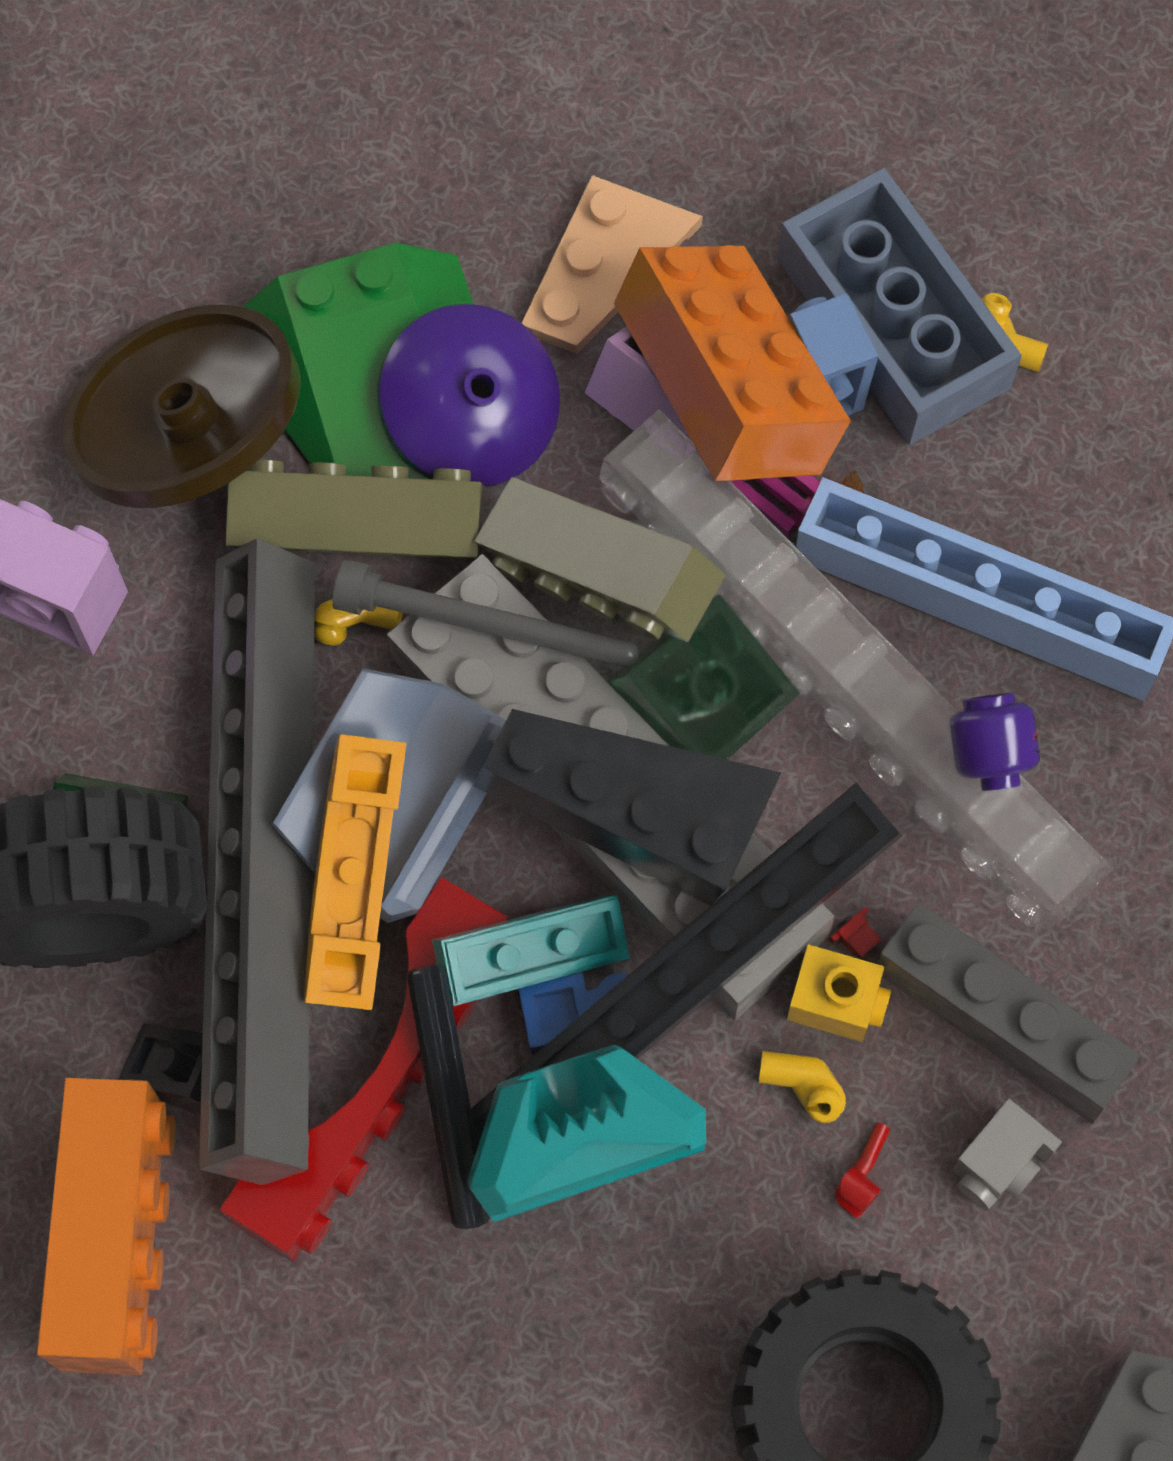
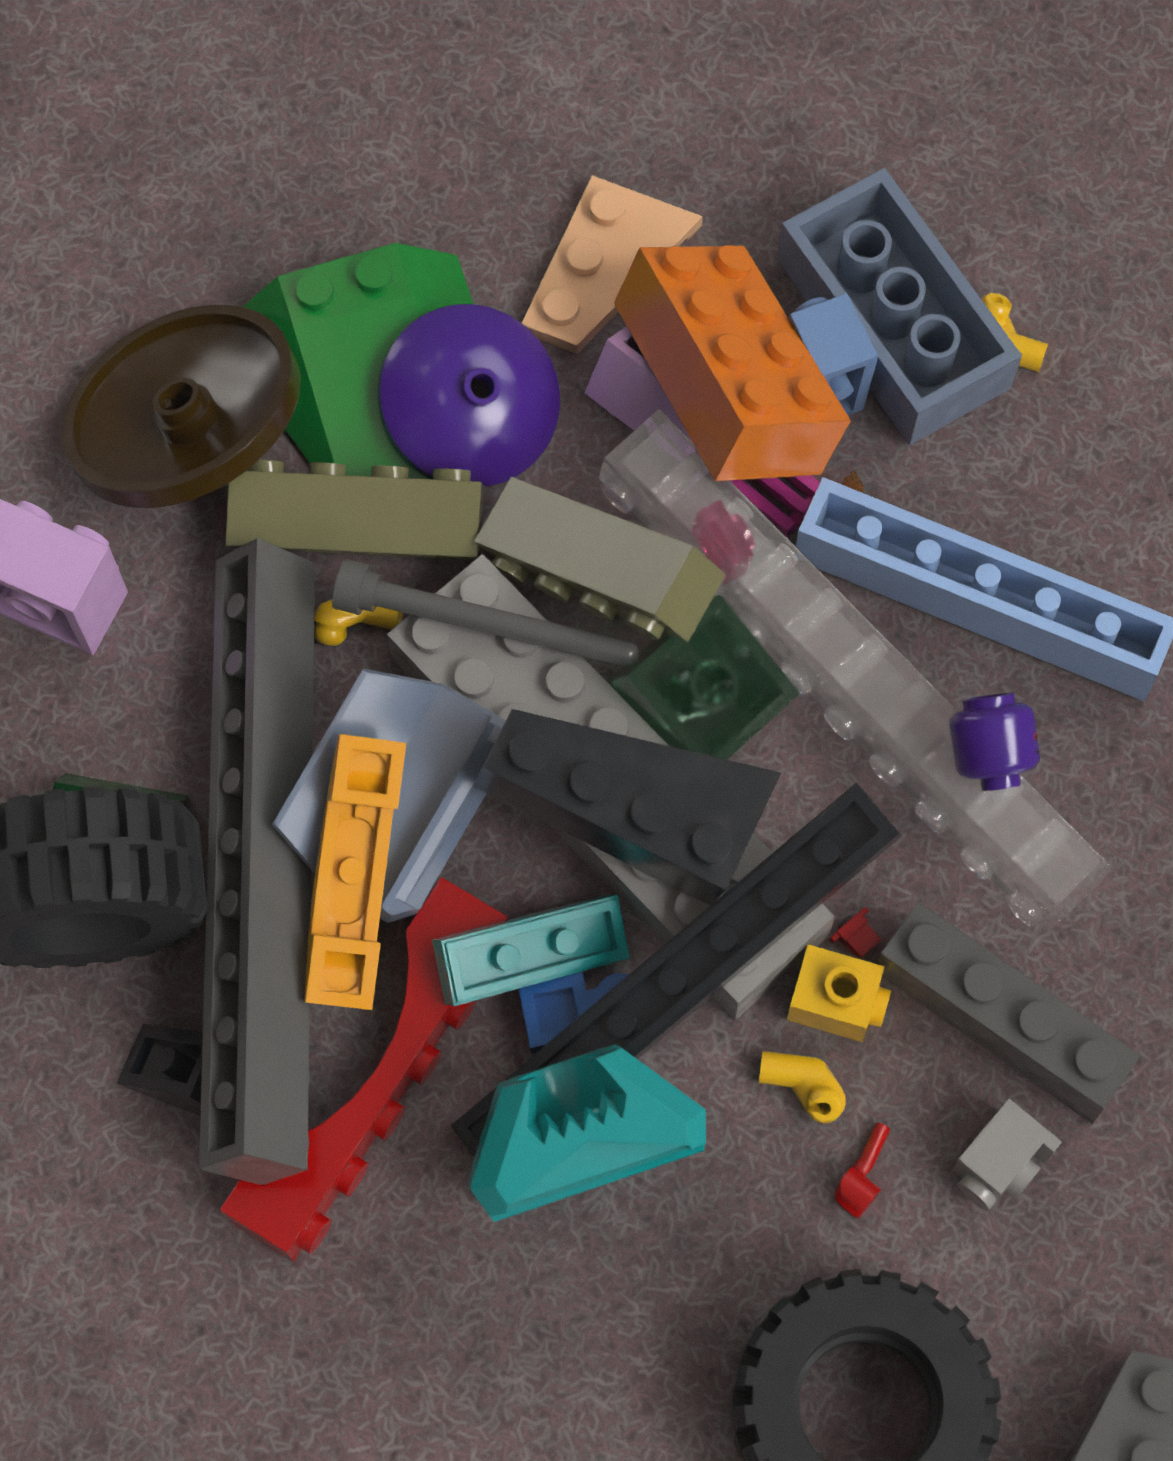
(105, 1228): orange brick -> none
(446, 1091): black axle -> none
(724, 540): none -> clear pink plate

